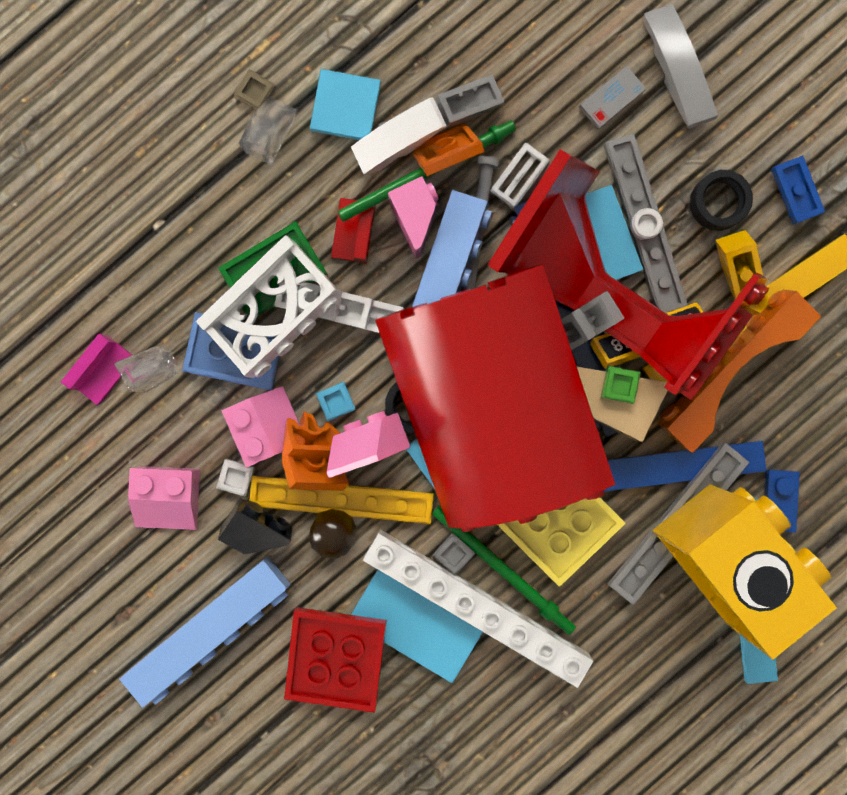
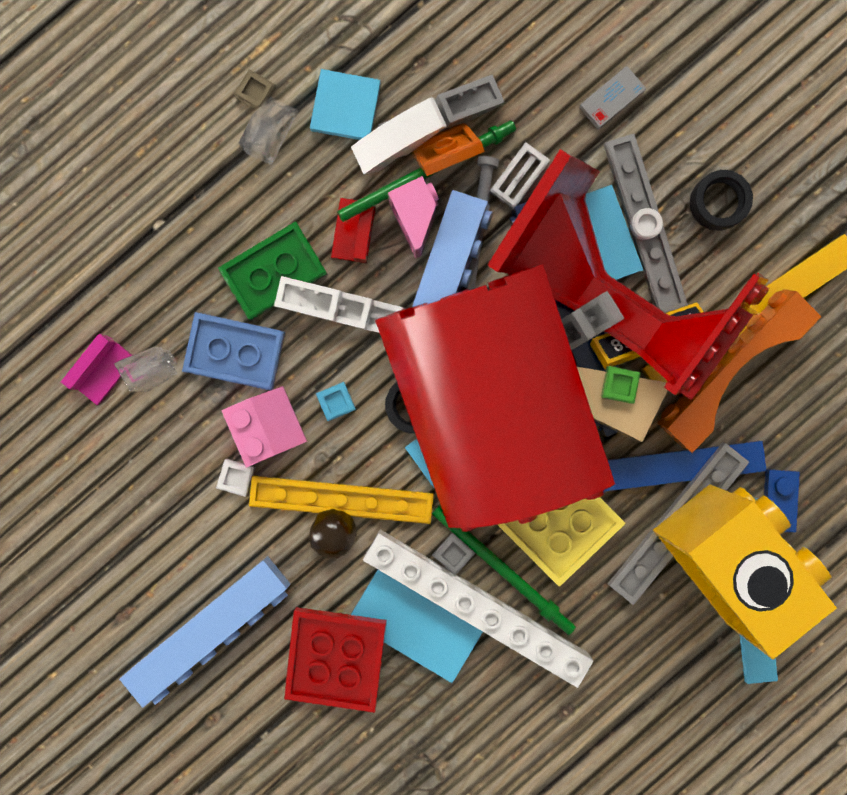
(164, 497): bright pink slope -> none
(226, 308): white fence -> none
(254, 530): black slope -> none
(307, 455): orange plate -> none
(366, 443): bright pink slope -> none
(681, 66): light grey slope -> none
(738, 260): yellow slope -> none
(797, 190): blue plate -> none

